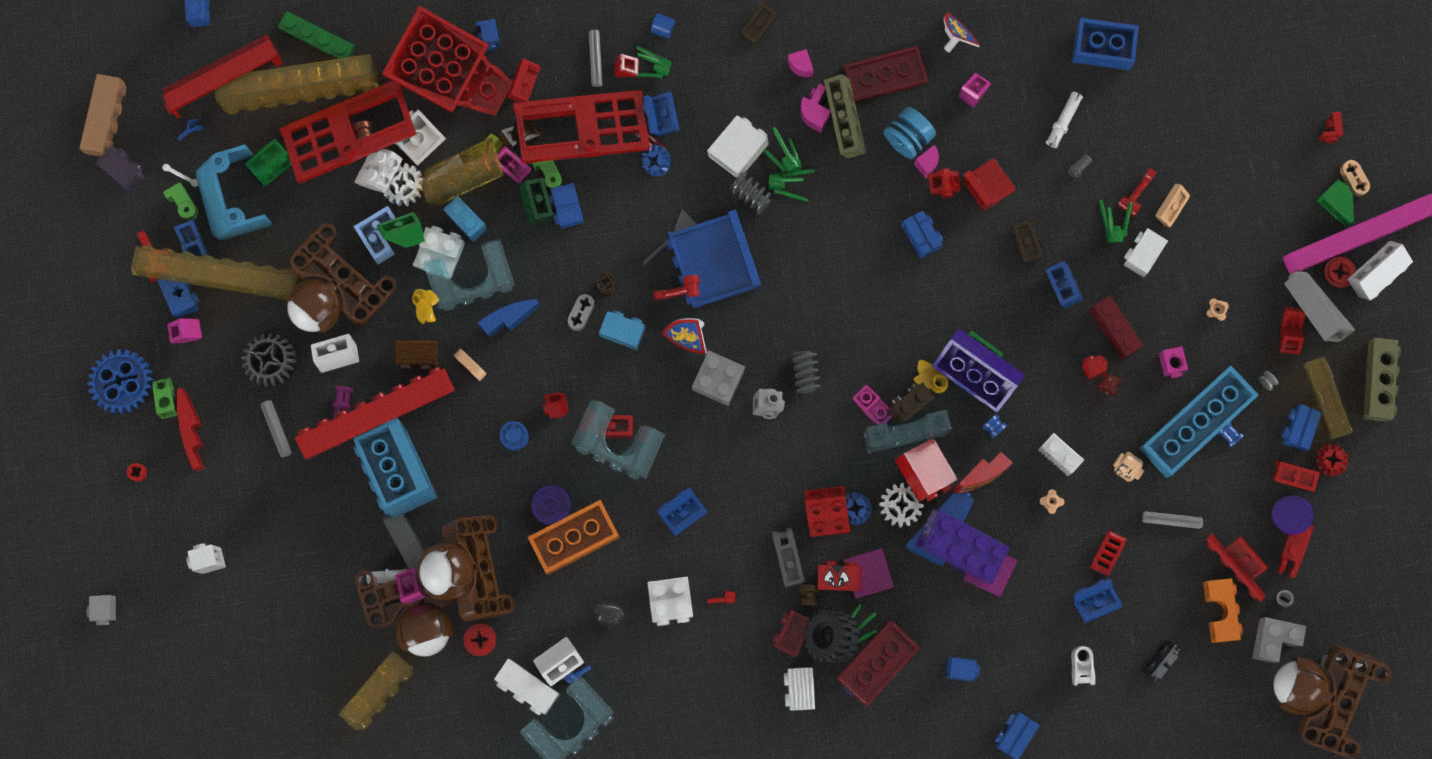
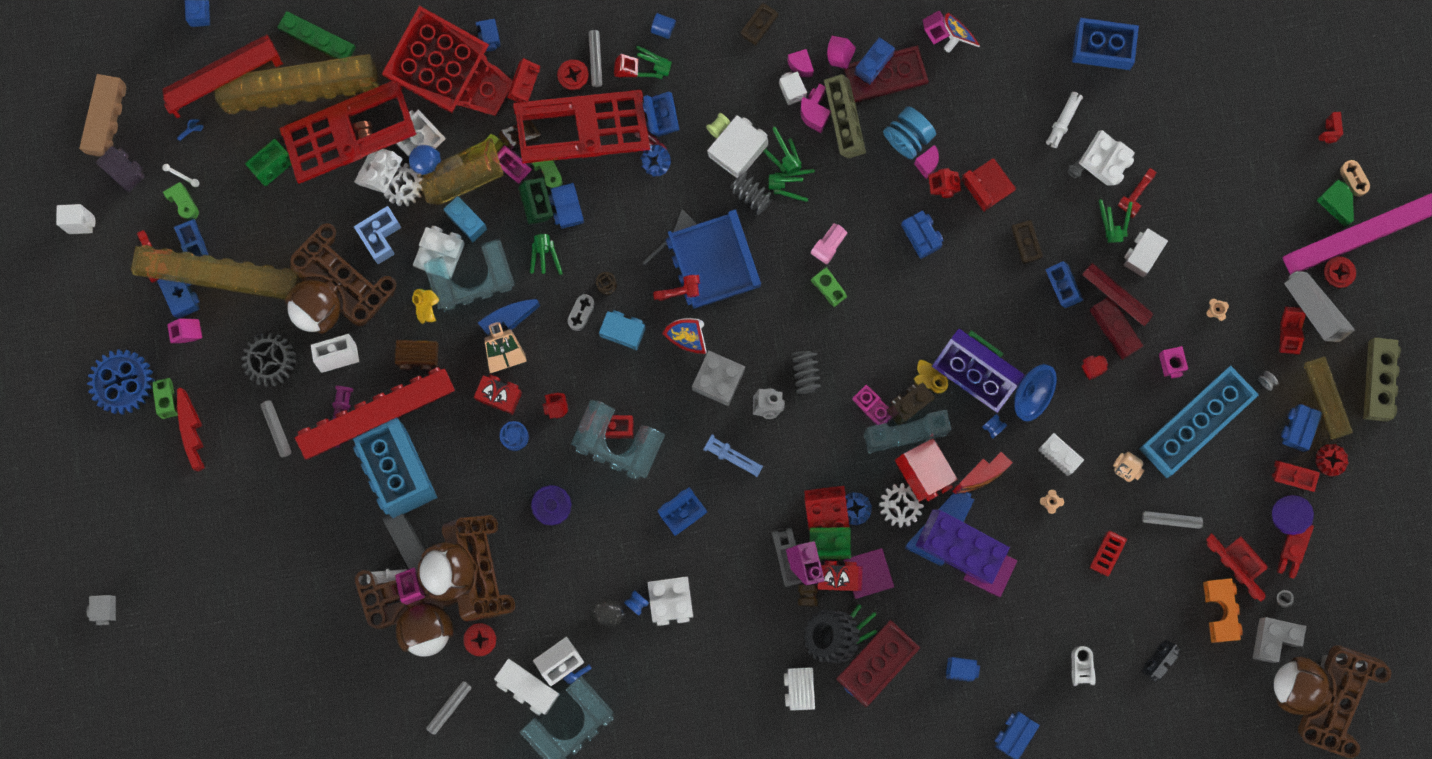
(75, 219): none -> white brick
(130, 471): red bush -> none
(205, 558): white brick -> none
(222, 221): dark azure windscreen -> none
(376, 691): clear yellow brick -> none
(402, 230): green slope -> none
(424, 159): none -> blue hair
(448, 708): none -> light grey axle
(470, 365): light nougat beam -> none
(498, 394): none -> red brick
(502, 349): none -> light nougat torso
(542, 245): none -> green plant
(573, 537): orange brick -> none
(577, 67): none -> red gear
(636, 603): none -> blue wheel
(718, 125): none -> yellowish green bush
(724, 451): none -> medium blue pin
(728, 598): red hand -> none
(792, 87): none -> white brick
(792, 634): dark red bracket -> none
(805, 563): none -> magenta slope
(826, 248): none -> bright pink piece
(829, 287): none -> bright green leg
(832, 542): none -> green bracket
(840, 52): none -> dark pink brick
(874, 61): none -> blue brick
(935, 27): none -> dark pink brick
(974, 90): dark pink slope -> none
(1035, 392): none -> blue dish
(1096, 600): blue bracket -> none
(1107, 158): none -> white plate
(1109, 384): clear red wheel -> none
(1118, 294): none -> dark red tile
(1172, 205): light nougat plate -> none
(1230, 434): blue bush -> none
(1380, 270): white brick -> none

